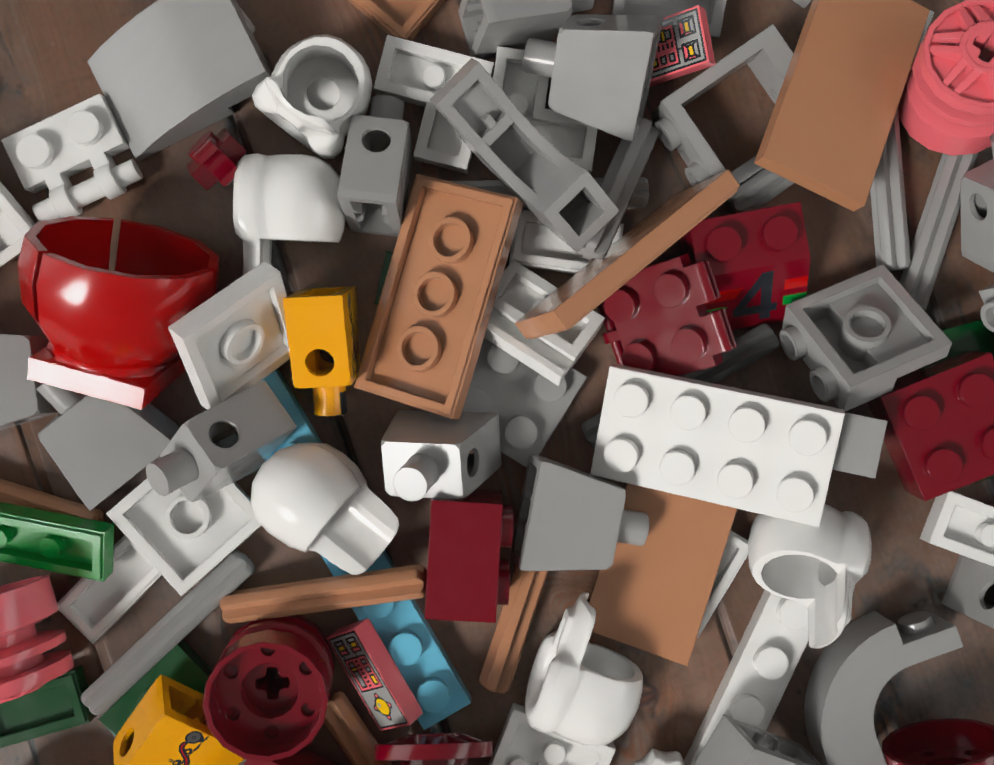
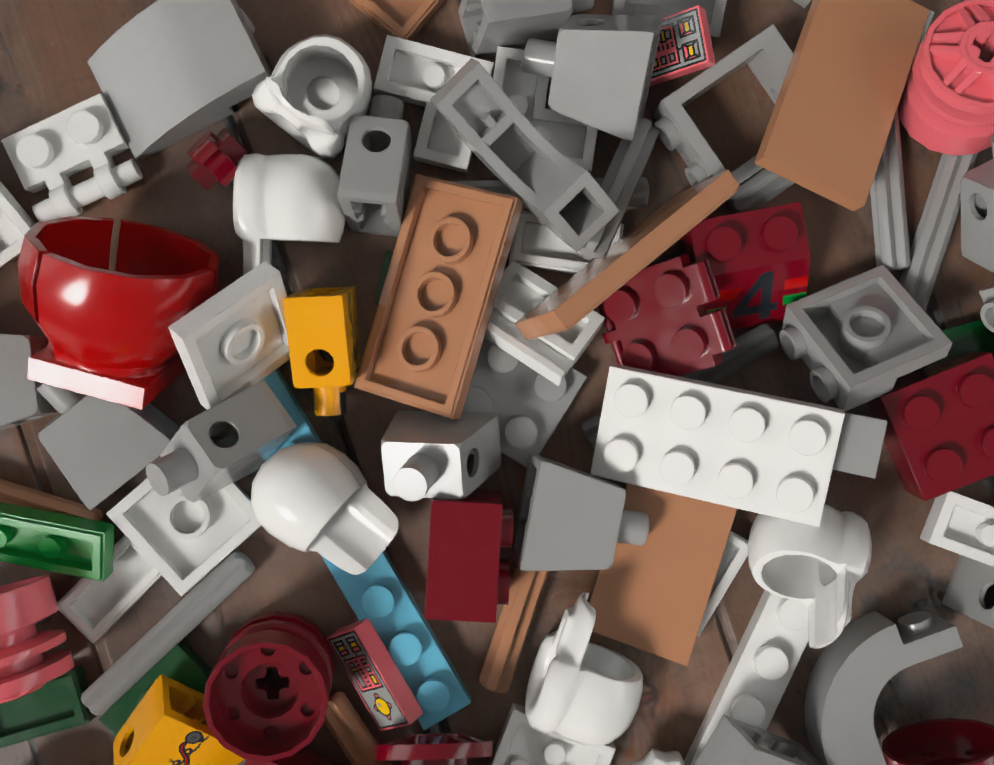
(325, 594): nougat axle -> none

